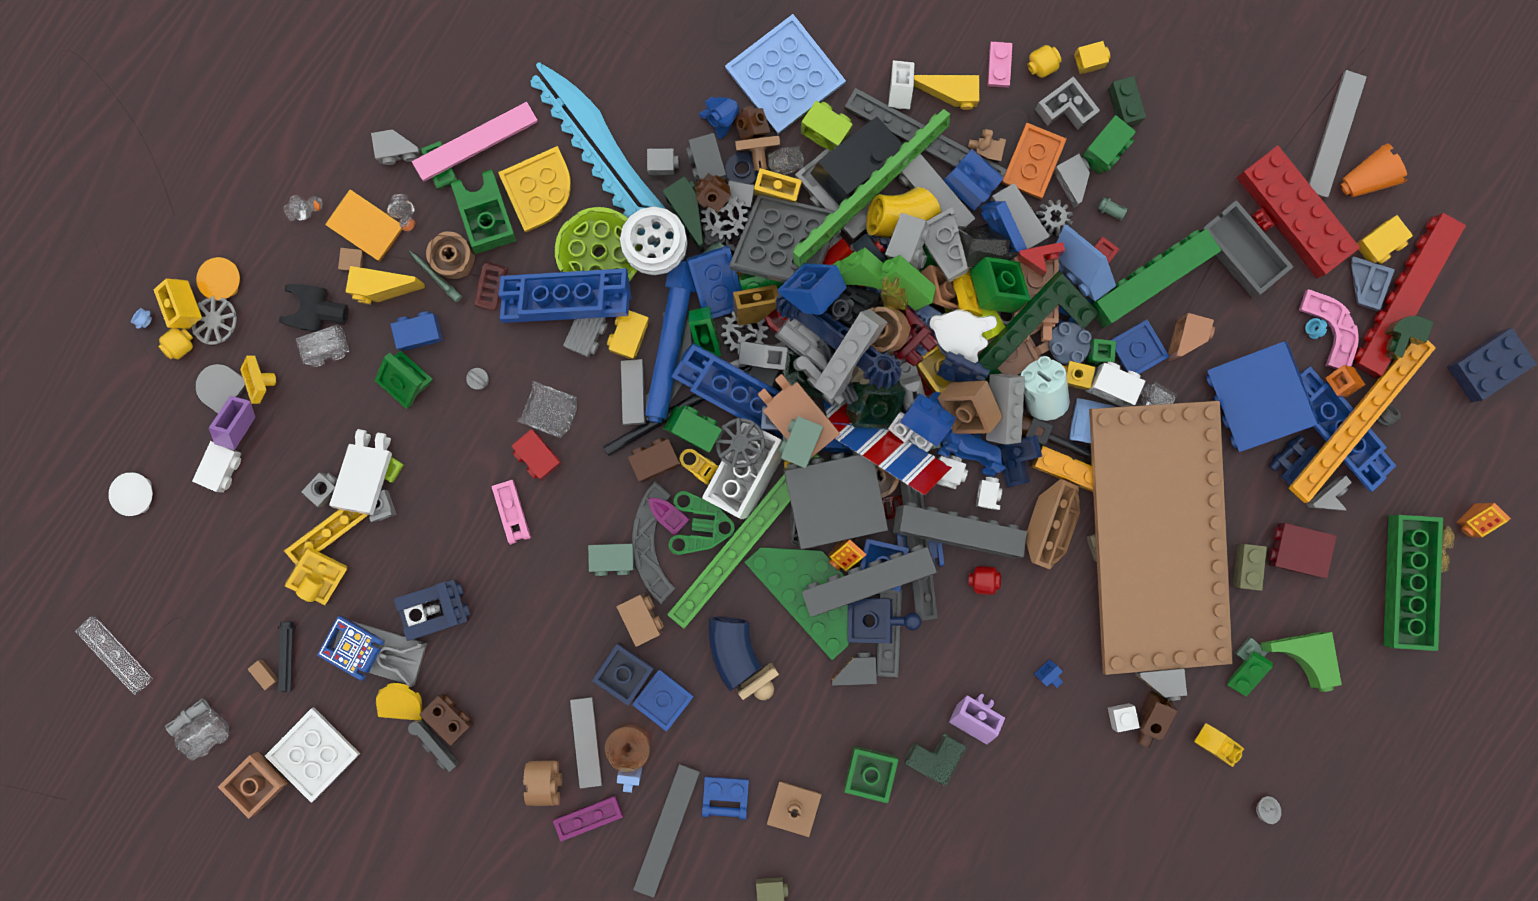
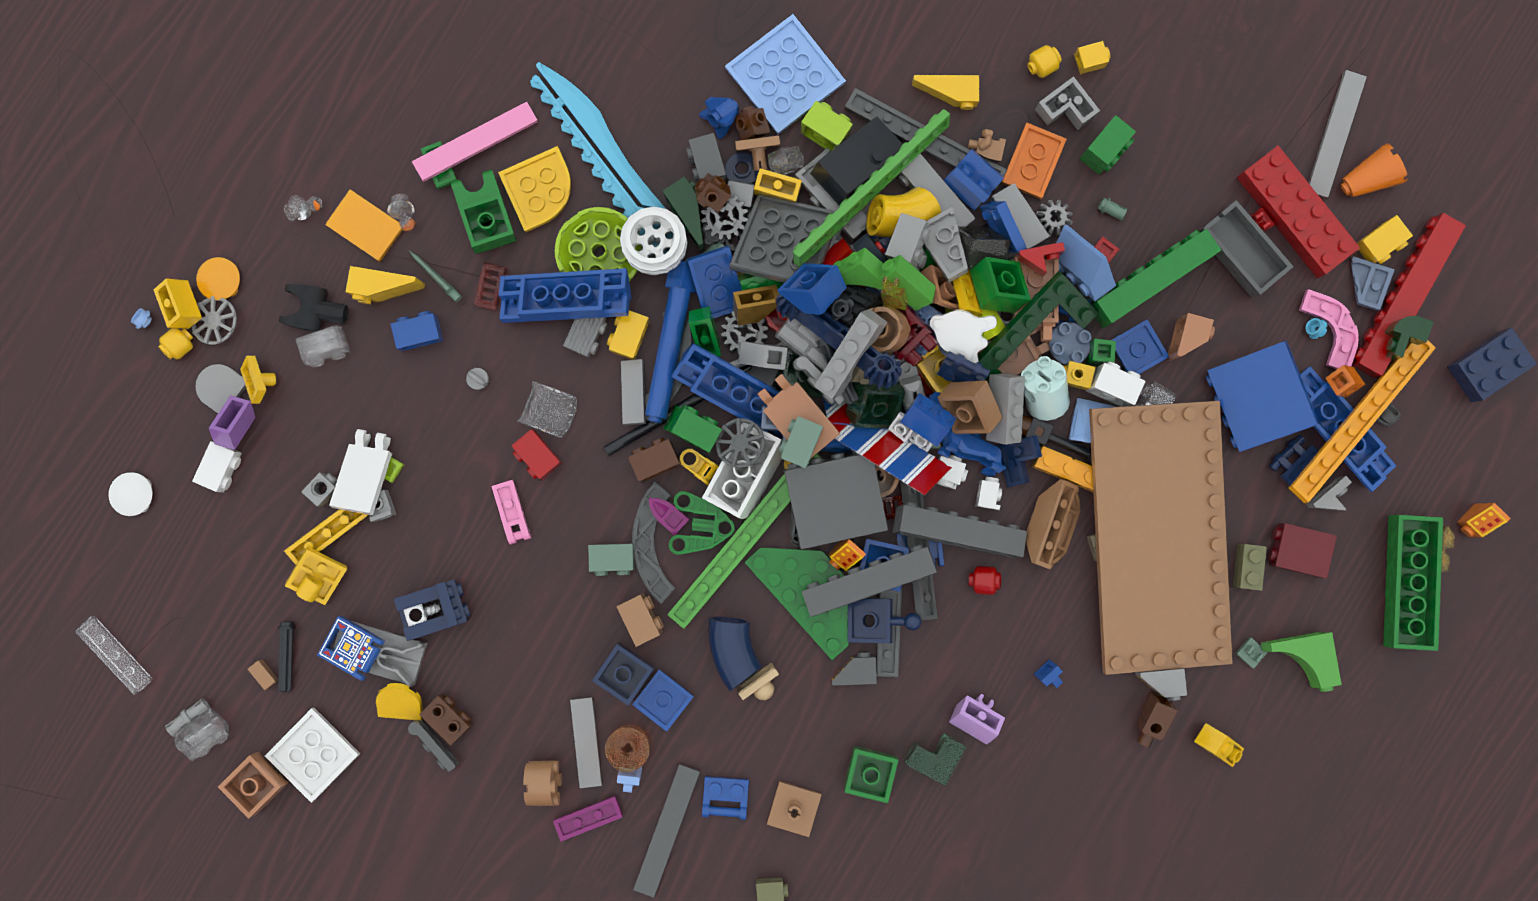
(349, 258): medium nougat tile -> none
(392, 147): light grey slope -> none
(402, 378): green bracket -> none
(444, 245): medium nougat brick -> none
(662, 161): light grey brick -> none
(901, 84): white arch -> none
(999, 64): bright pink plate -> none
(1073, 178): light grey slope -> none
(1123, 717): white brick -> none
(1127, 101): dark green brick -> none
(1250, 673): green plate -> none
(1268, 810): light grey hat -> none

